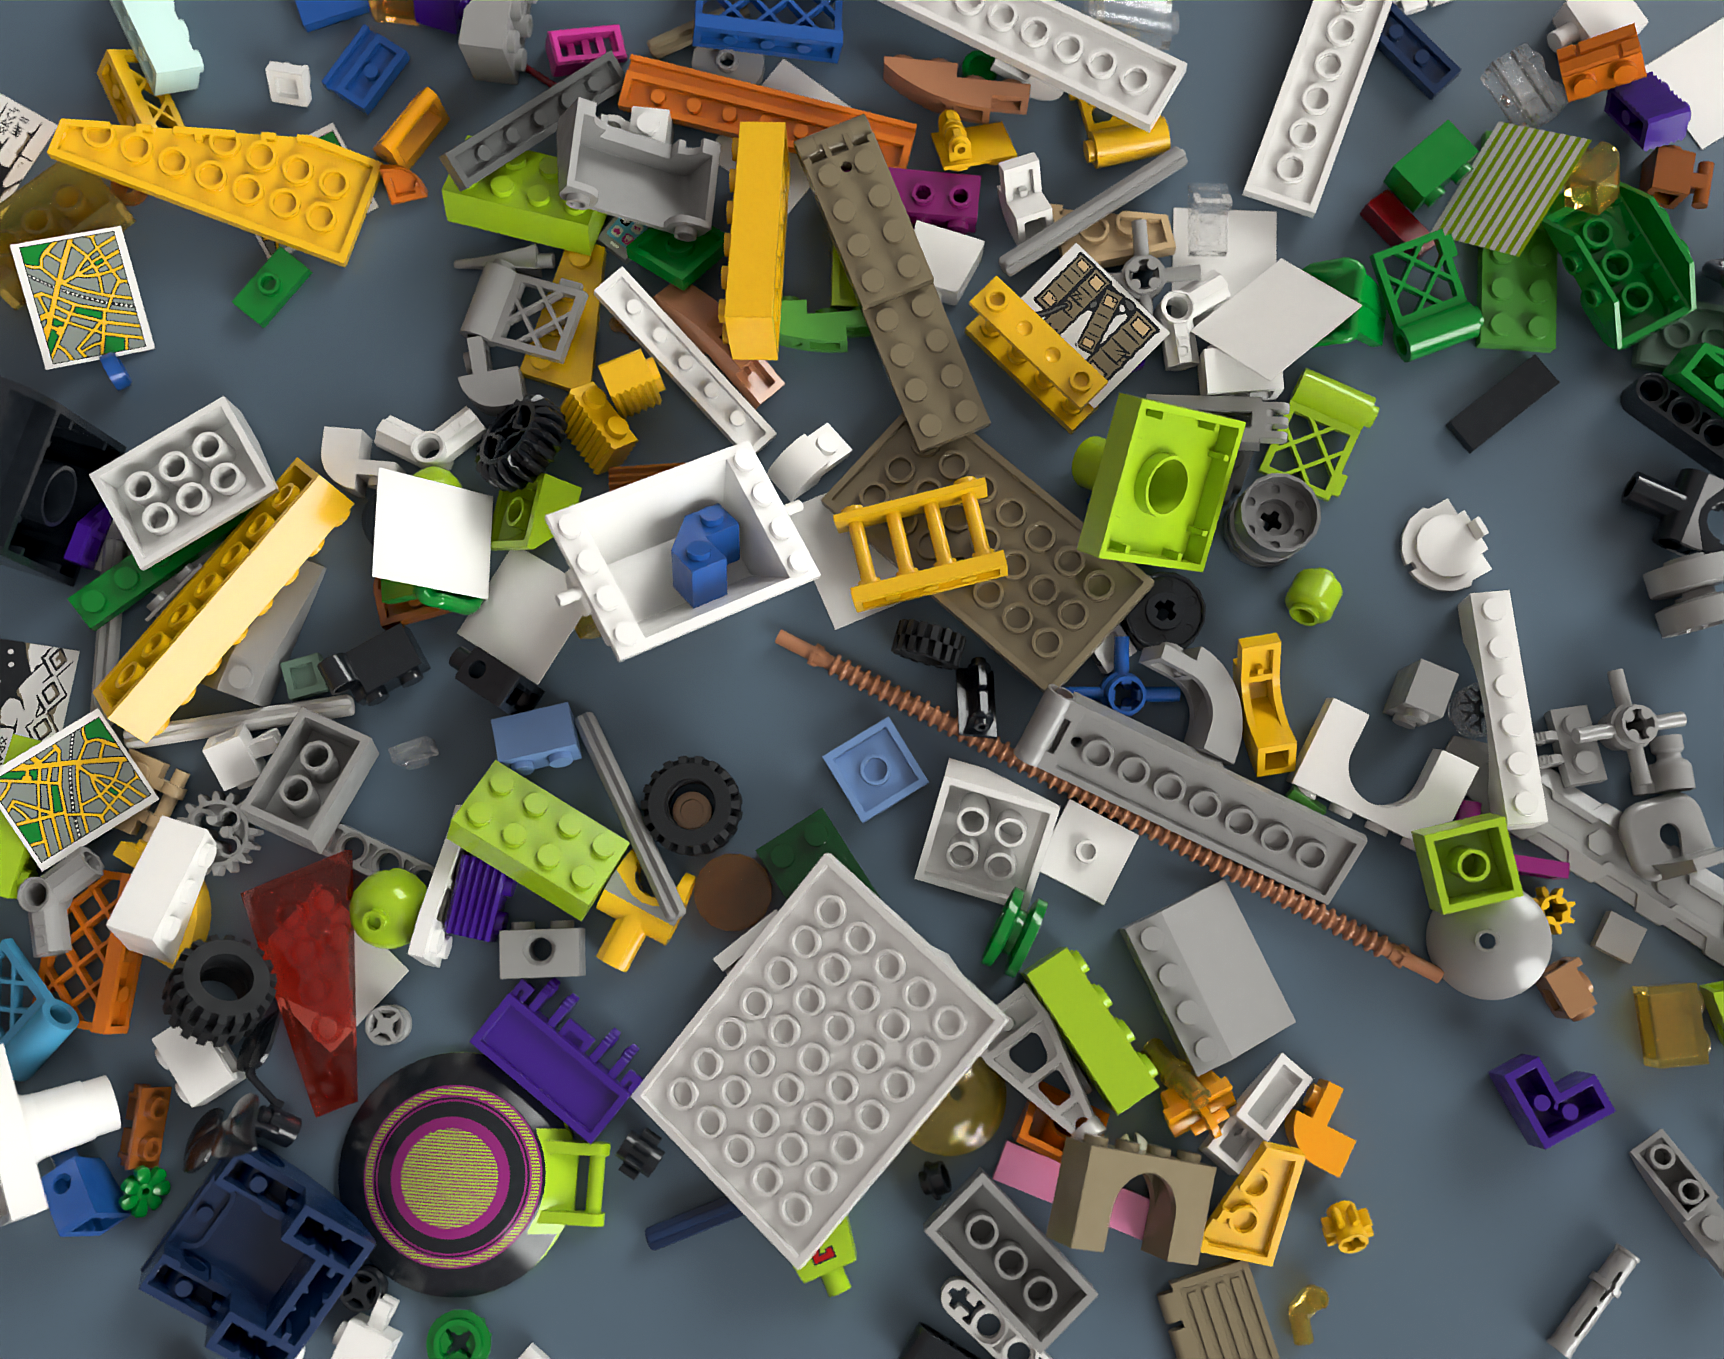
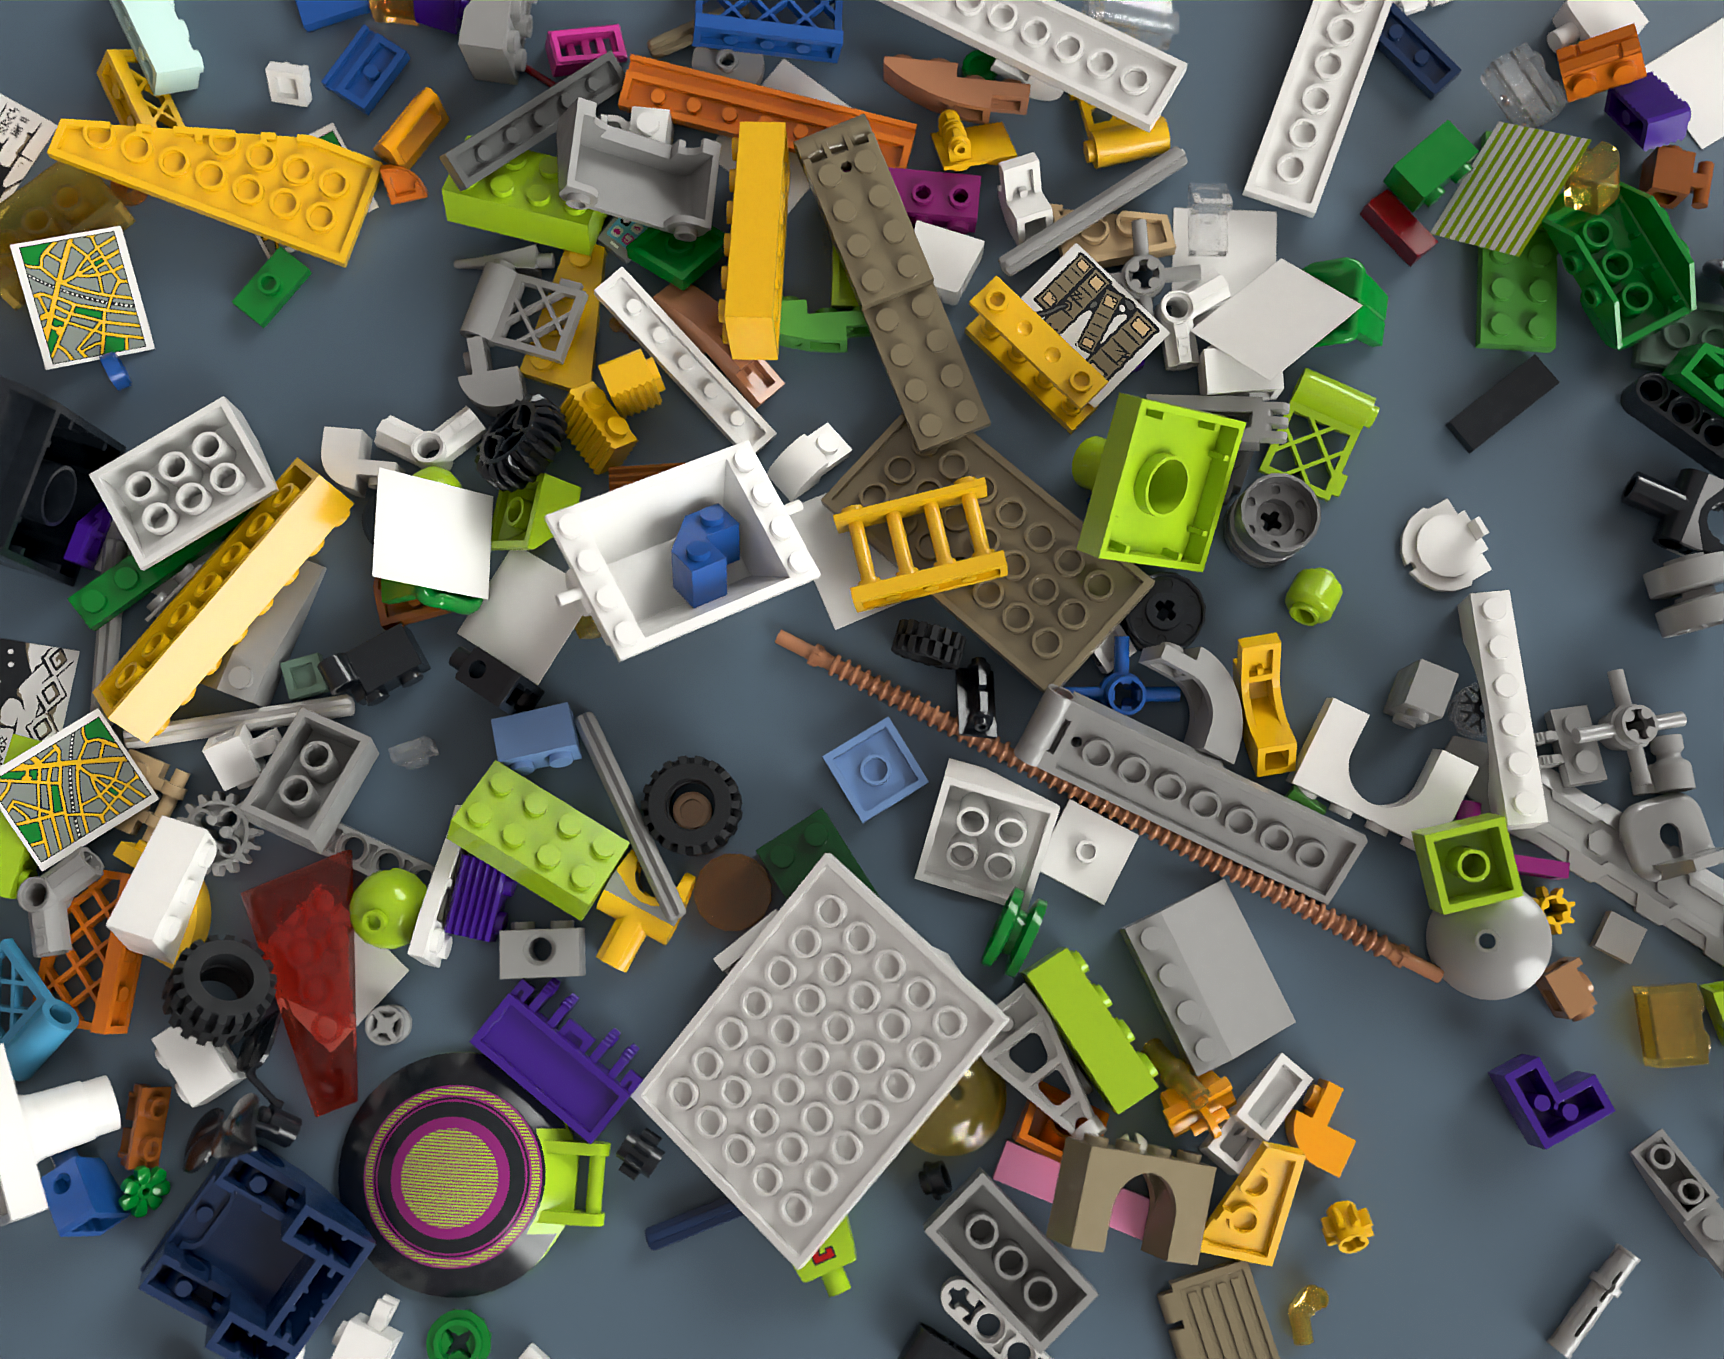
(357, 1295): black wheel -> none
(1439, 324): green piece -> none

